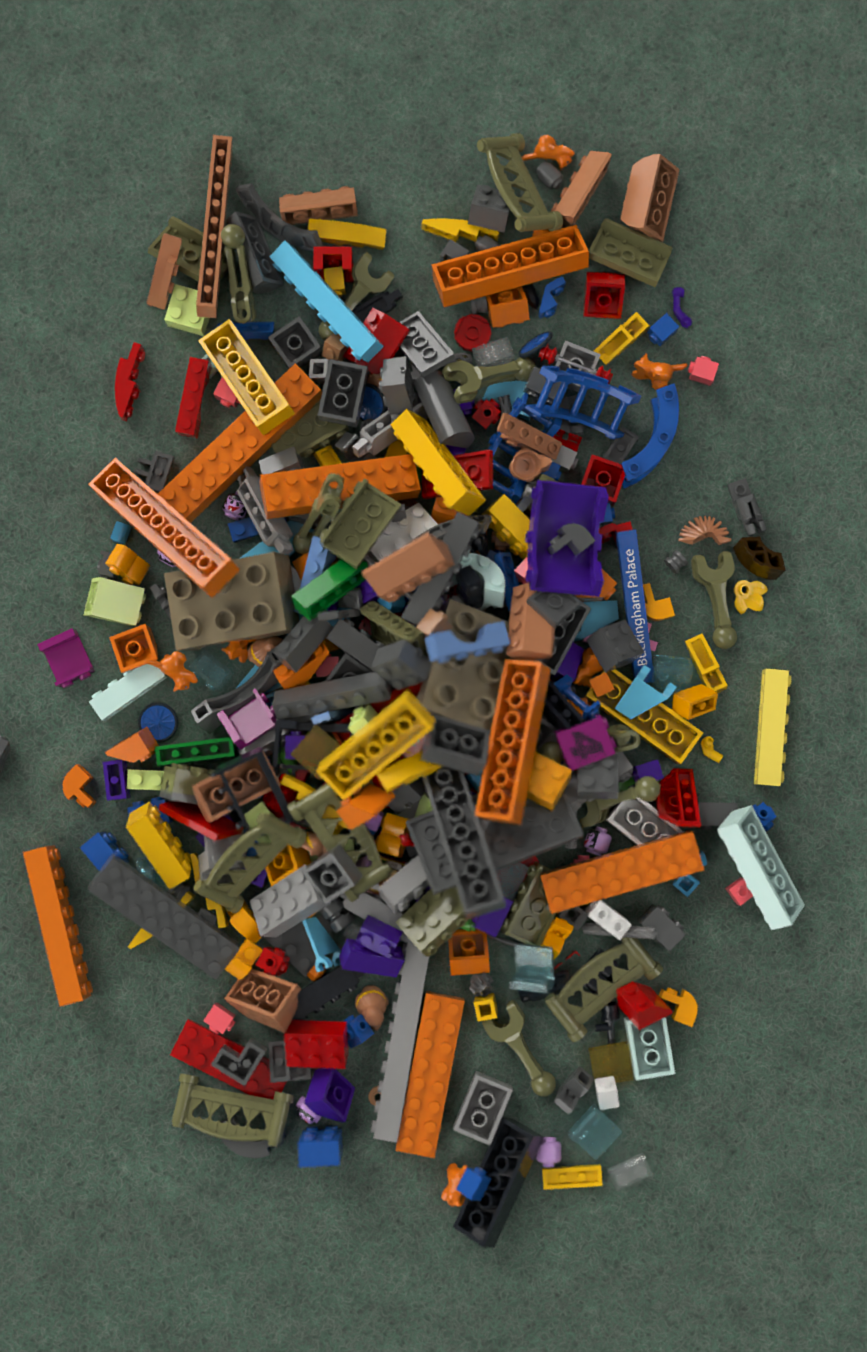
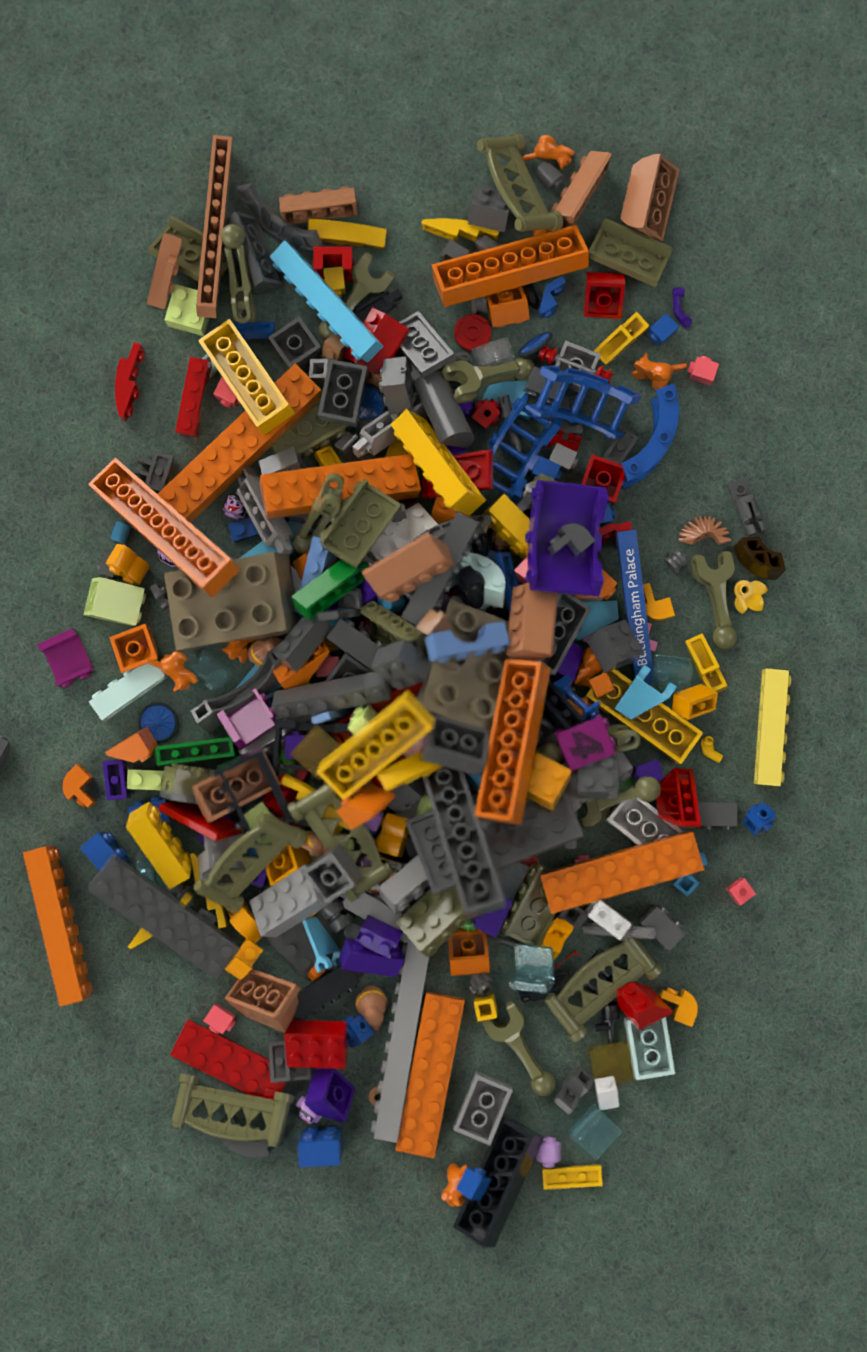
(240, 1065): dark grey brick -> none
(273, 961): red brick -> none
(406, 839): red arm -> none
(527, 437): nougat bracket -> none
(528, 465): nougat hair -> none
(554, 606): dark grey tile -> none
(597, 841): lavender head -> none
(629, 1171): clear brick -> none
(761, 867): light aqua brick -> none

